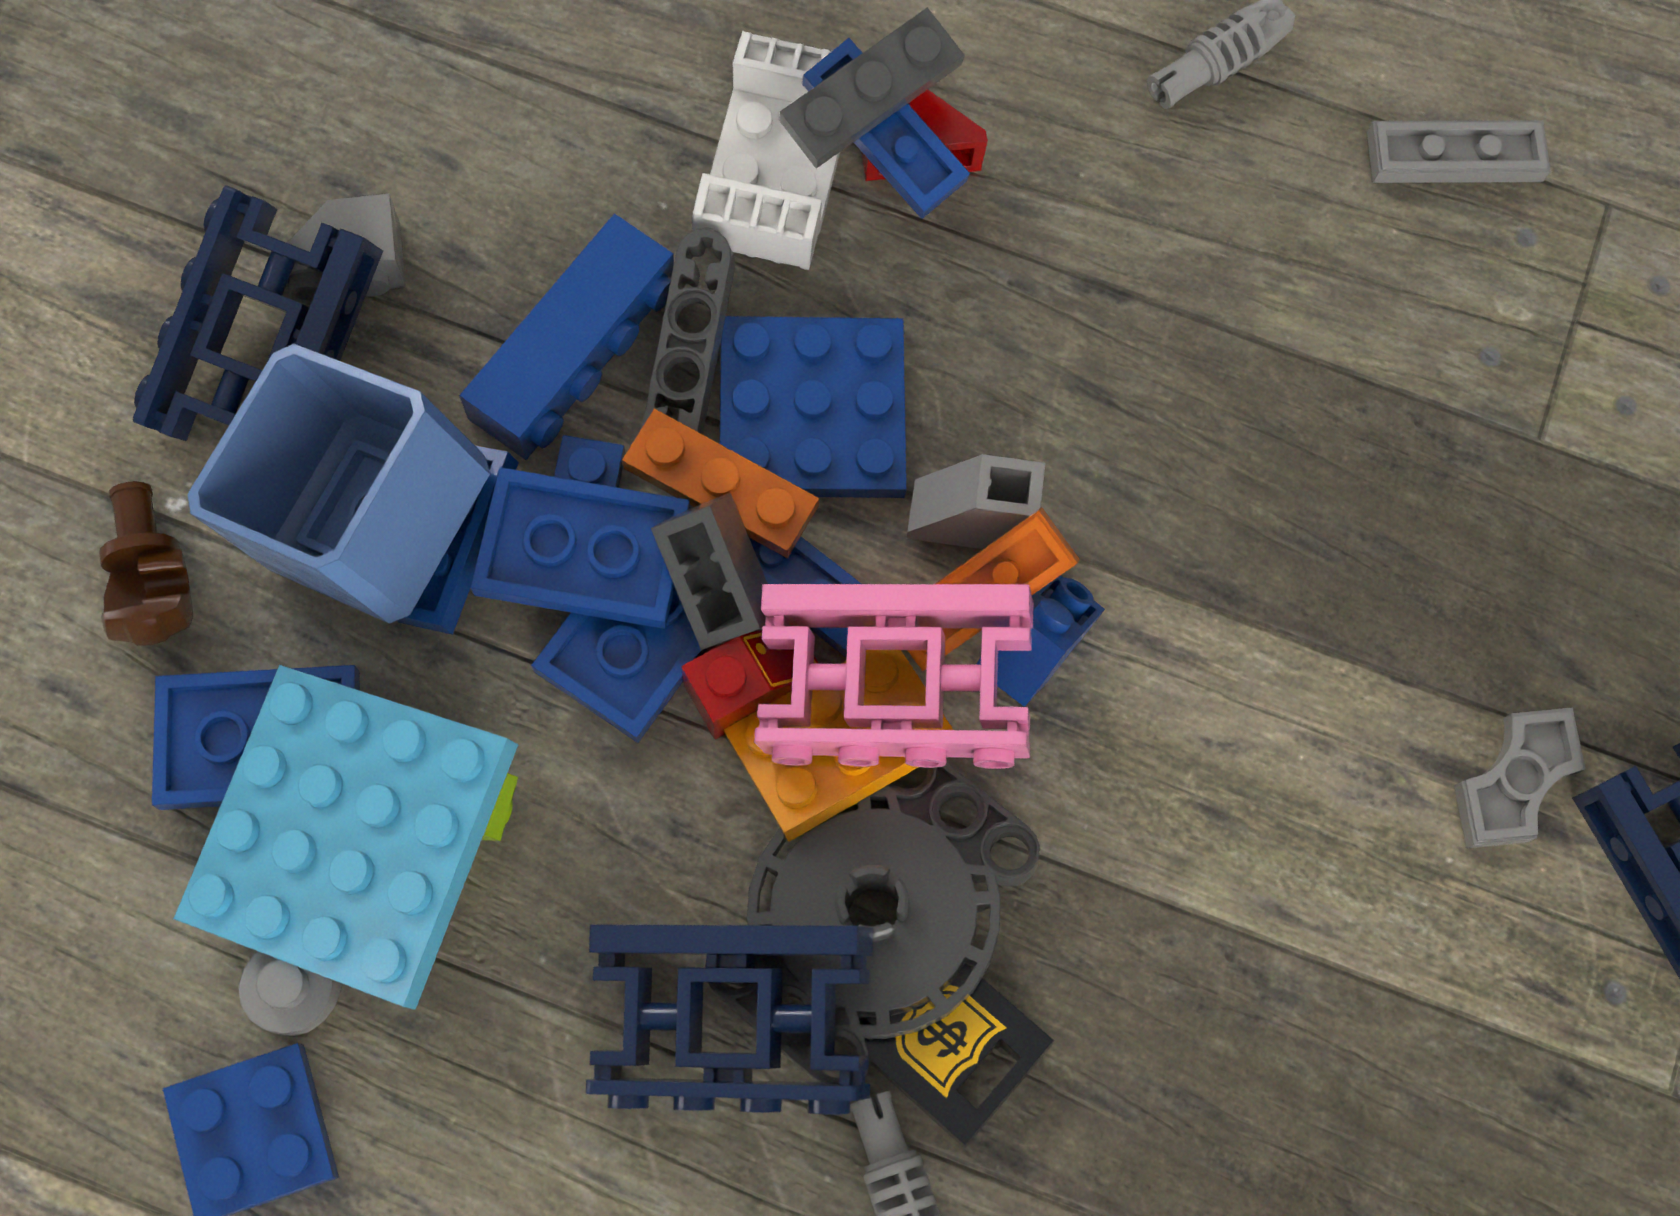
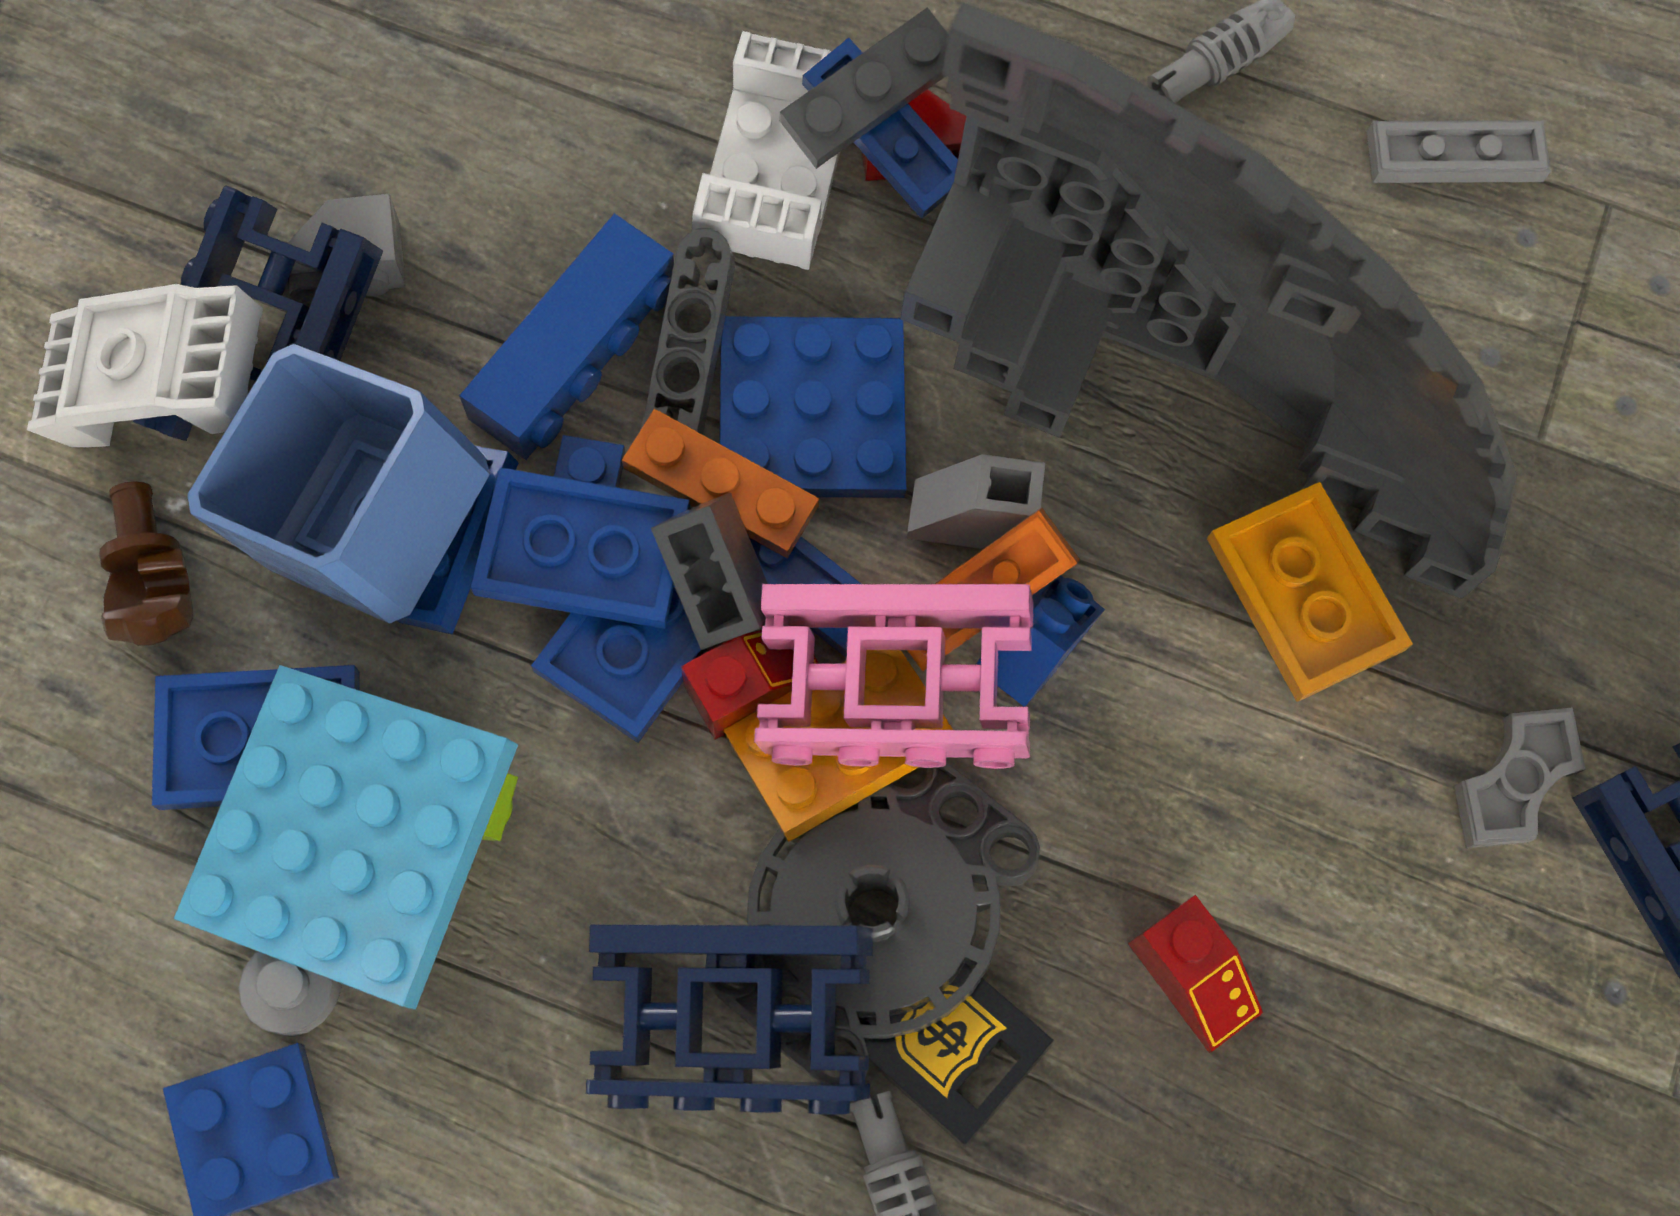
(146, 358): none -> white plate
(1137, 222): none -> dark grey panel
(1199, 972): none -> red slope
(1308, 591): none -> light orange plate

